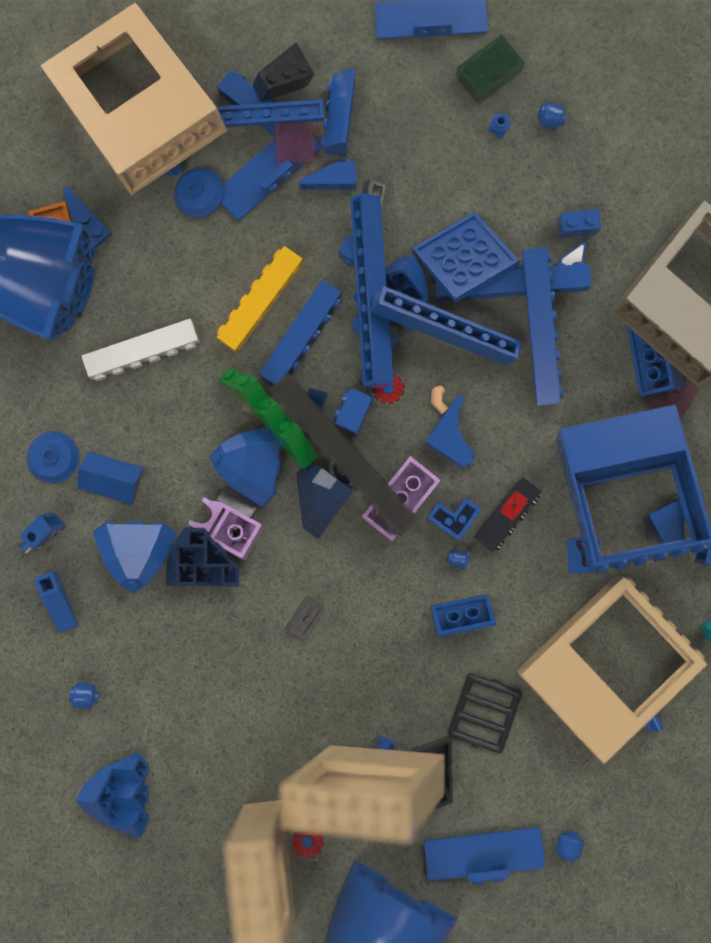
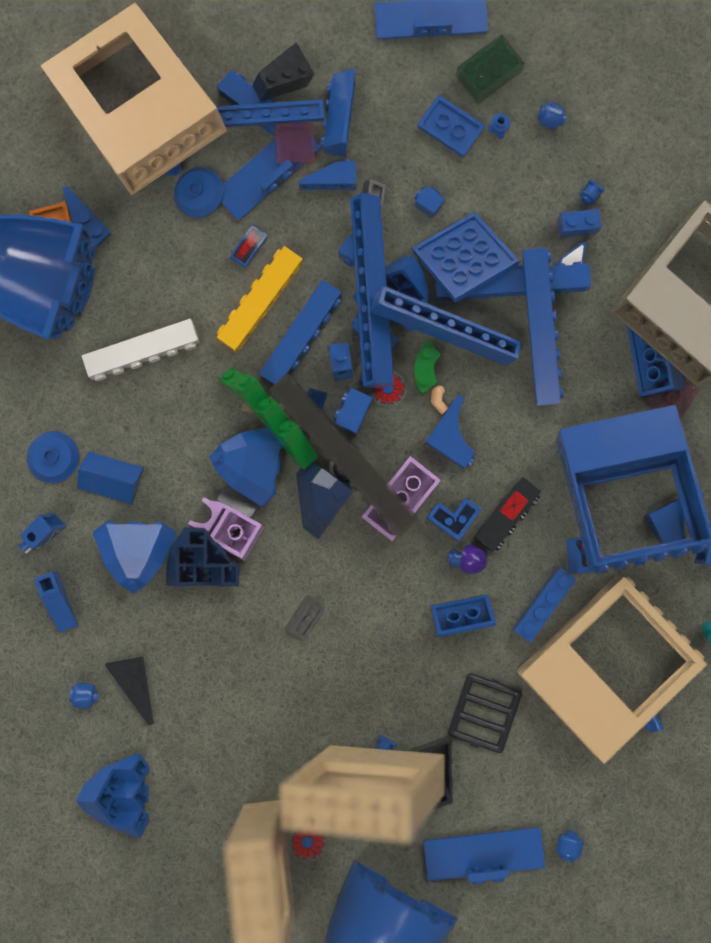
(133, 680): none -> black wing
(248, 246): none -> slope
(340, 361): none -> blue torso
(424, 368): none -> green brick
(429, 201): none -> blue brick
(451, 126): none -> blue plate
(473, 560): none -> dark purple cap
(544, 604): none -> blue brick
(591, 192): none -> blue brick

